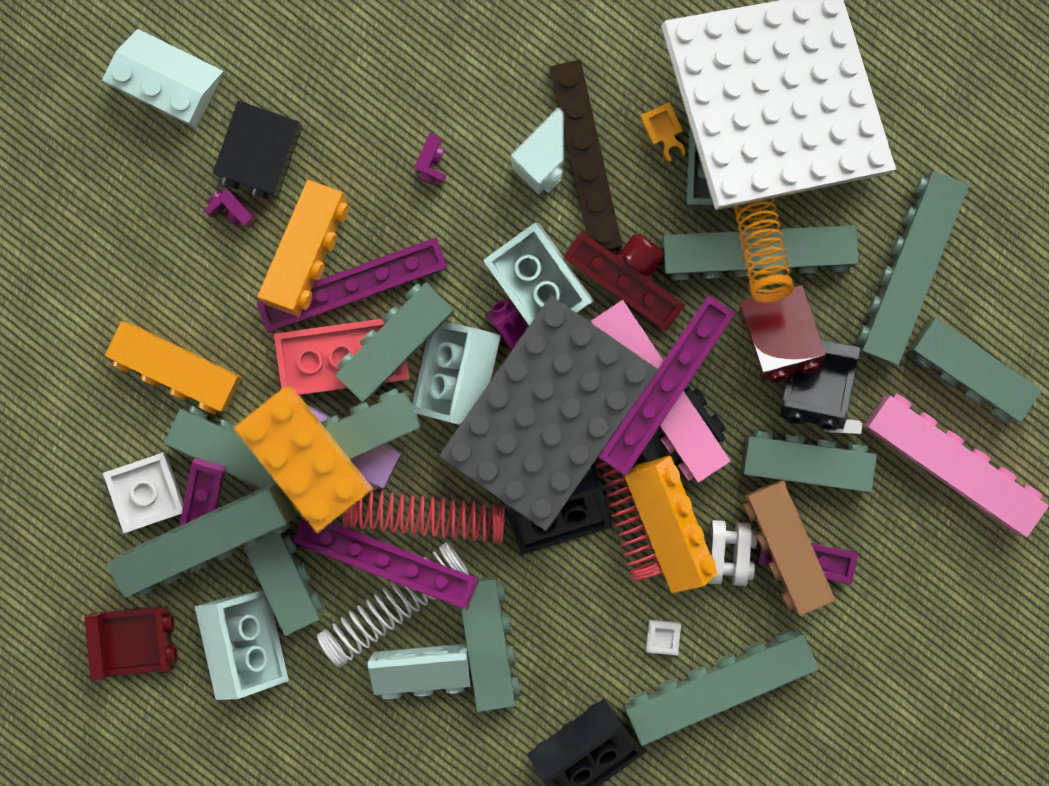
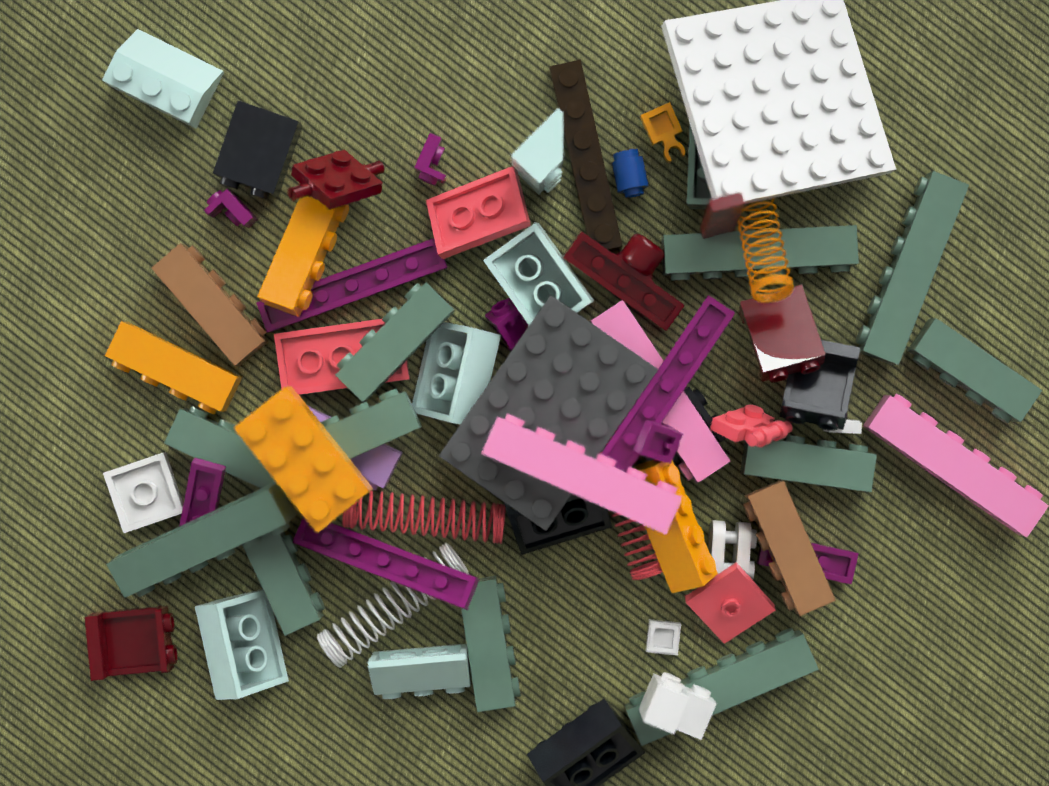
(210, 304): none -> medium nougat brick
(336, 179): none -> dark red plate
(478, 212): none -> coral plate
(582, 475): none -> bright pink brick
(629, 173): none -> blue brick
(658, 441): none -> magenta bracket
(677, 707): none -> white brick
(722, 215): none -> dark red tile
(730, 603): none -> coral plate
(750, 425): none -> coral plate

